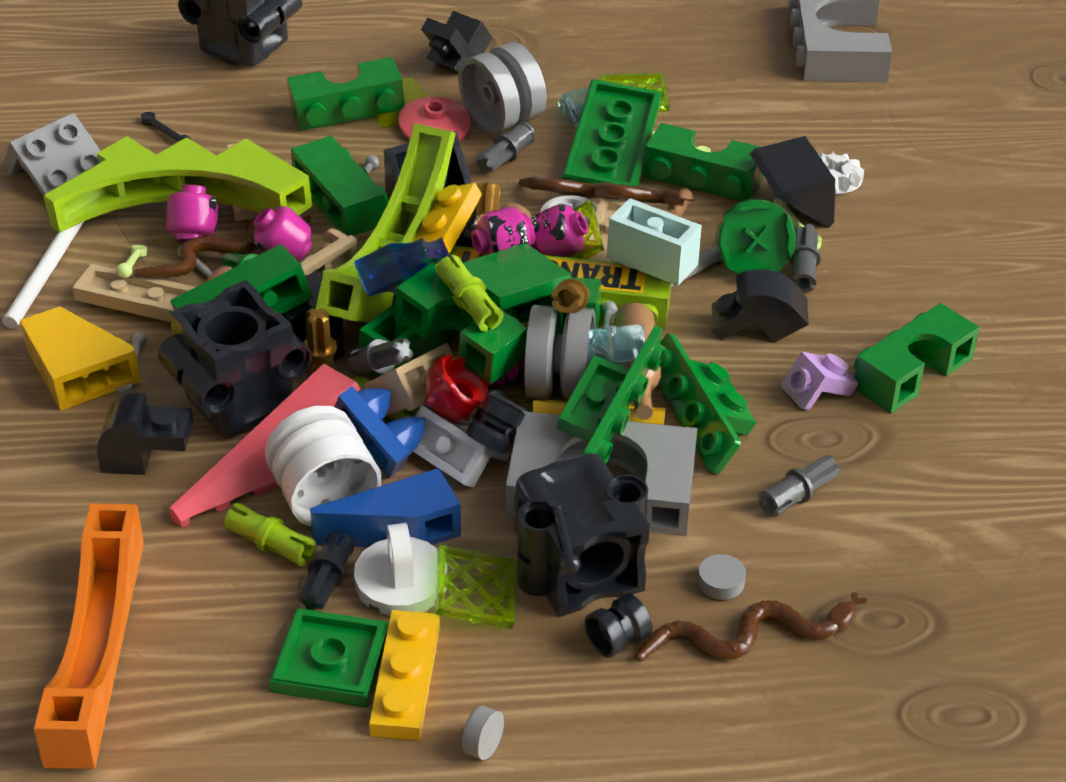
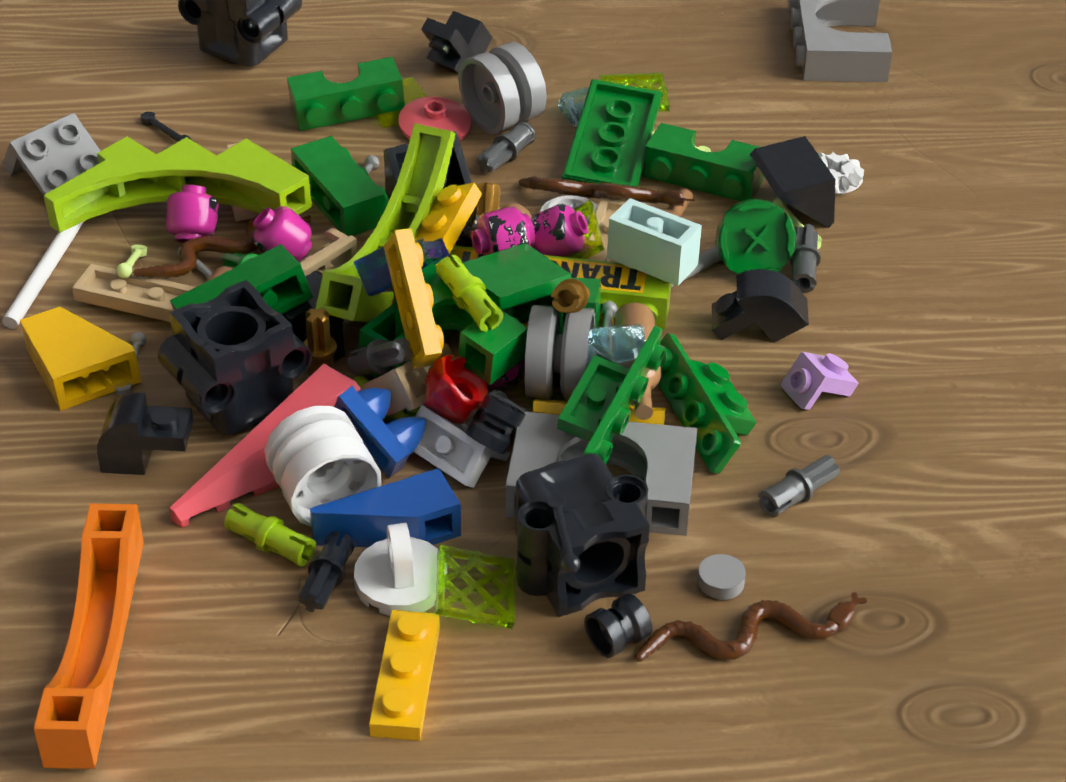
(330, 657): green tile -> none
(413, 298): none -> yellow plate
(482, 732): light grey tile -> none
(894, 367): green arch -> none

